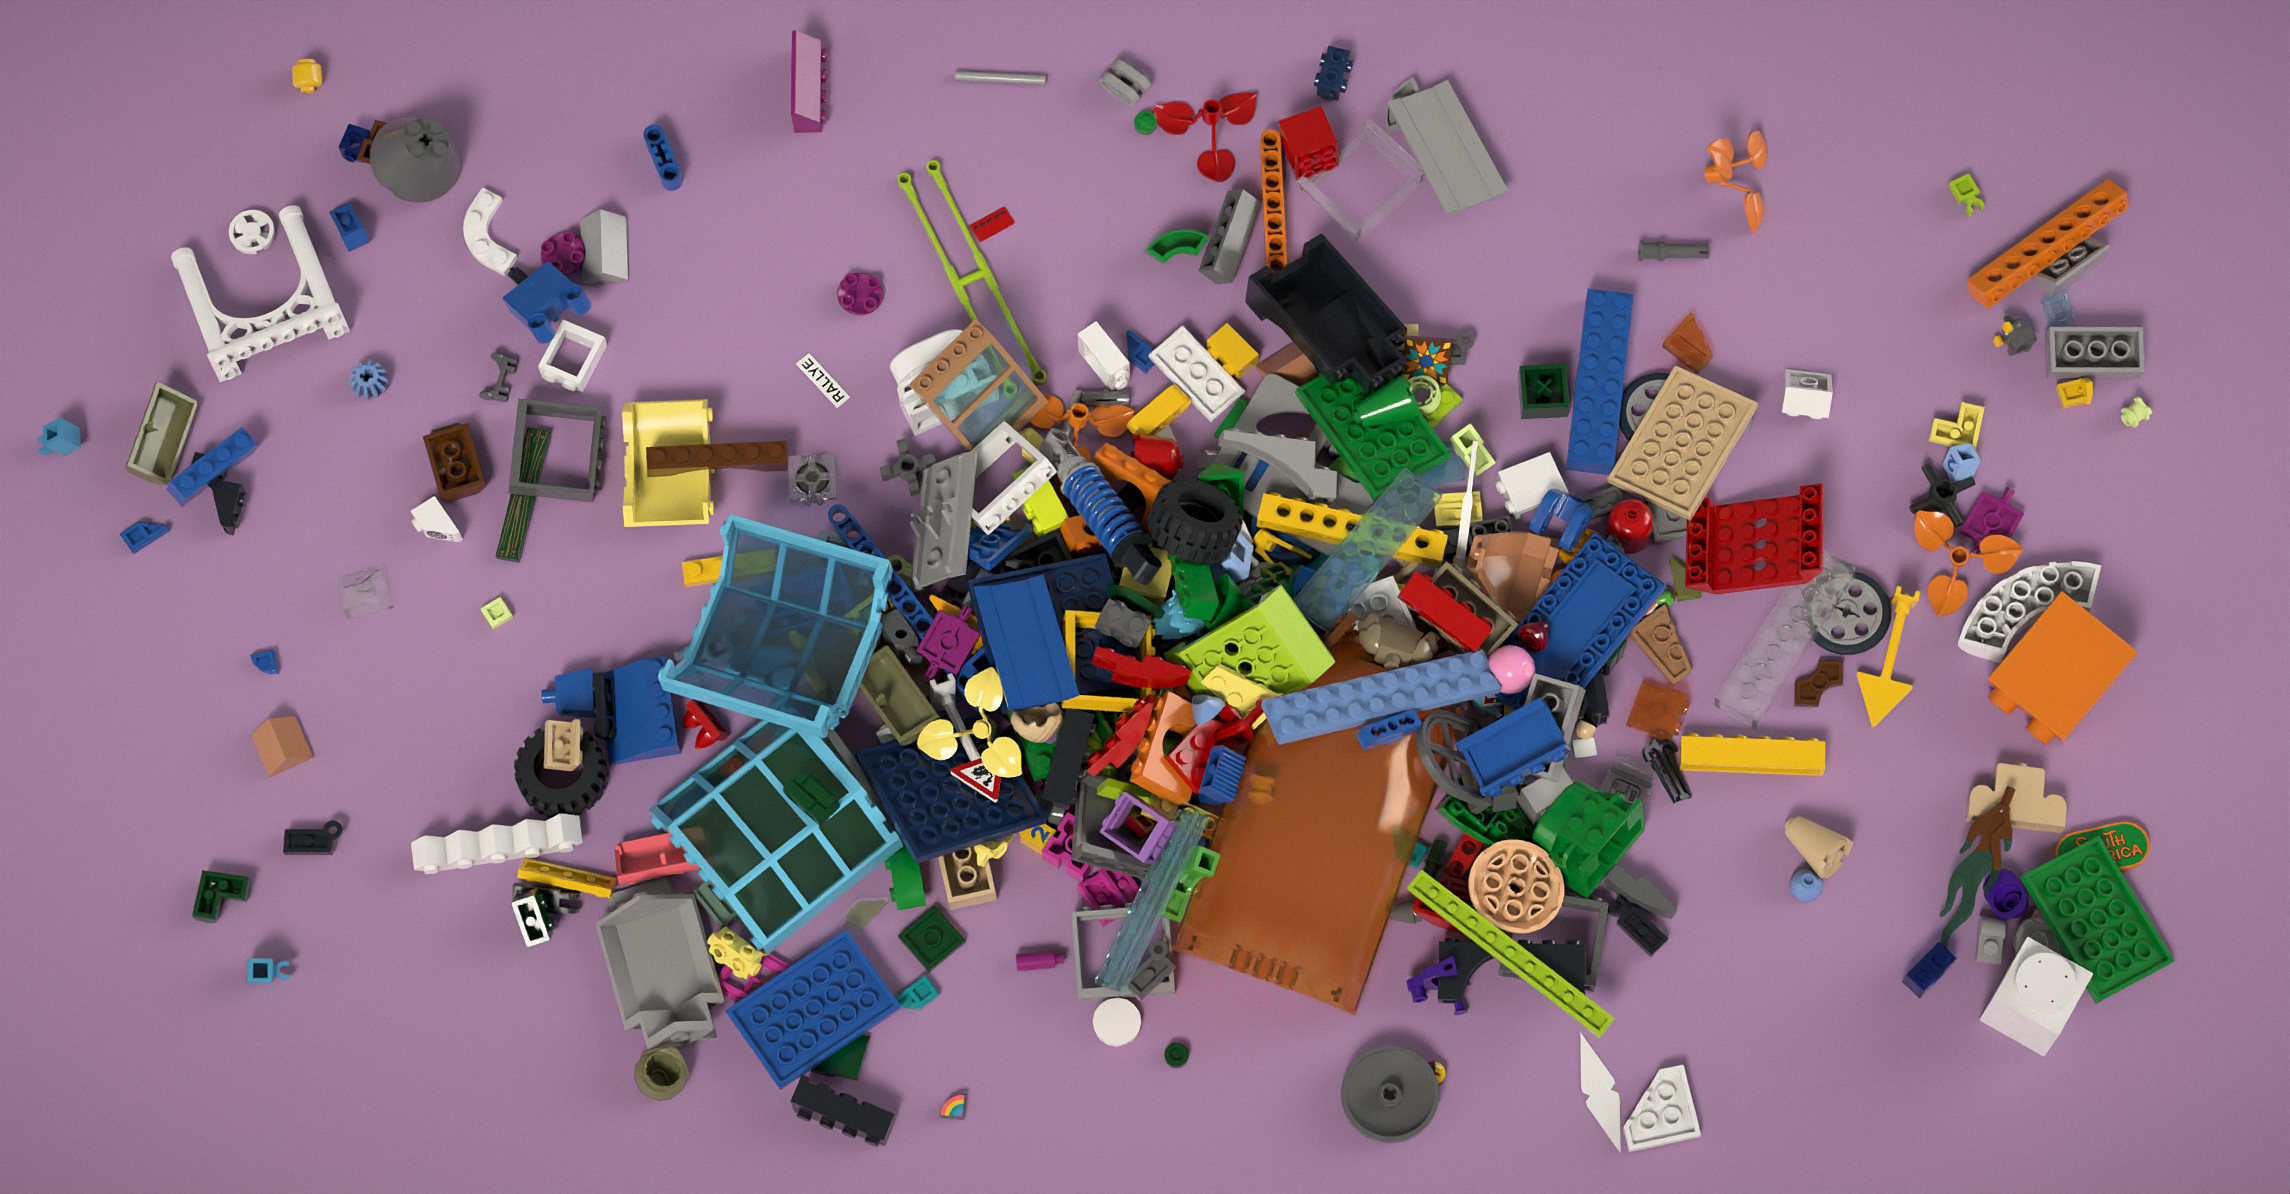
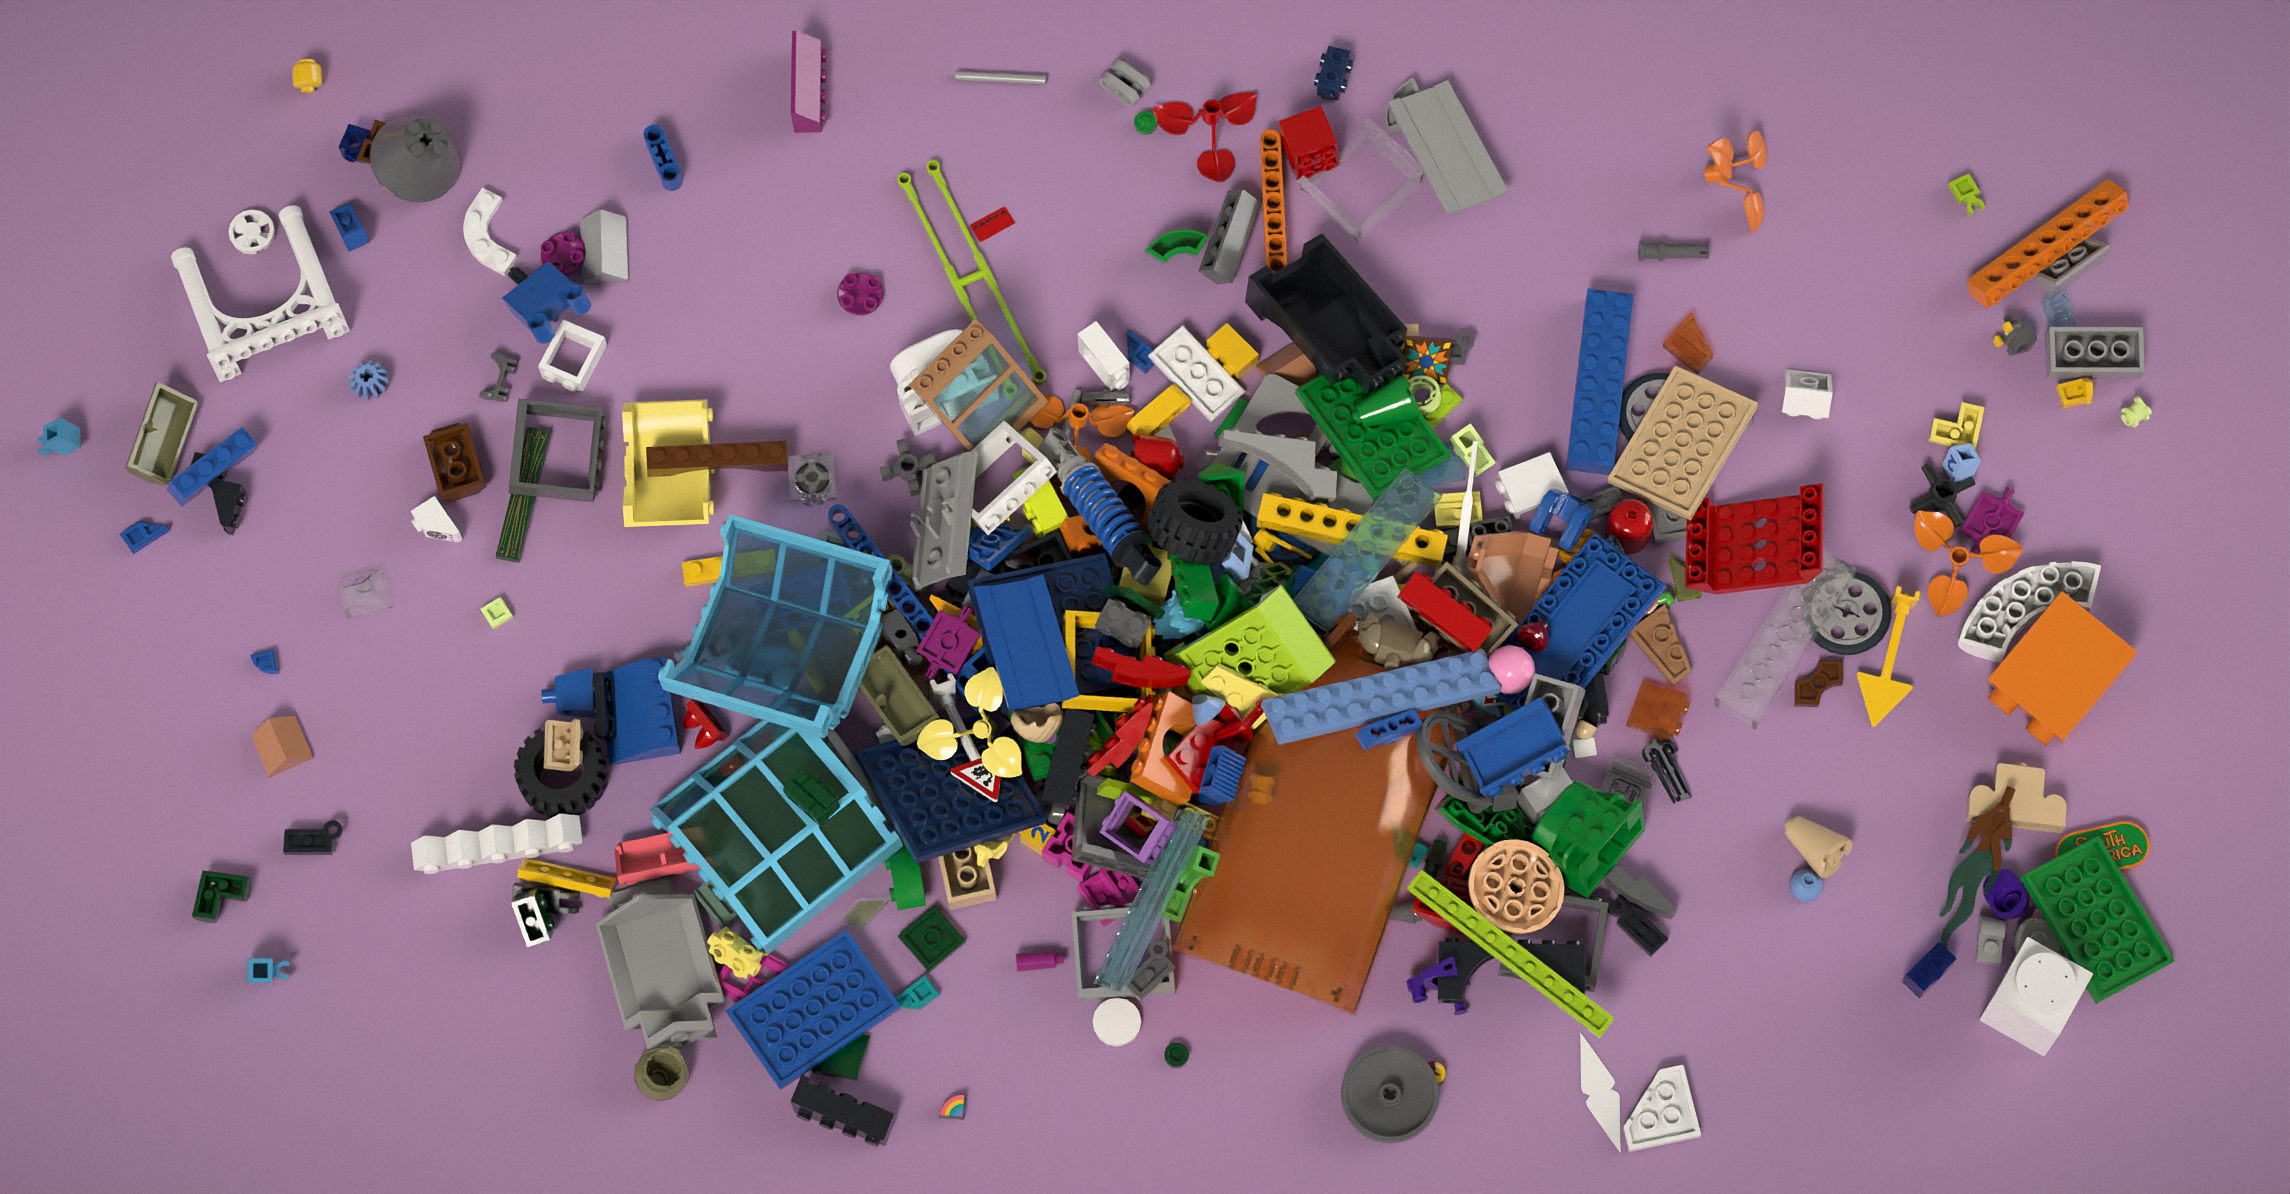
(823, 380): white sticker -> none
(1543, 391): dark green brick -> none
(1752, 755): yellow brick -> none

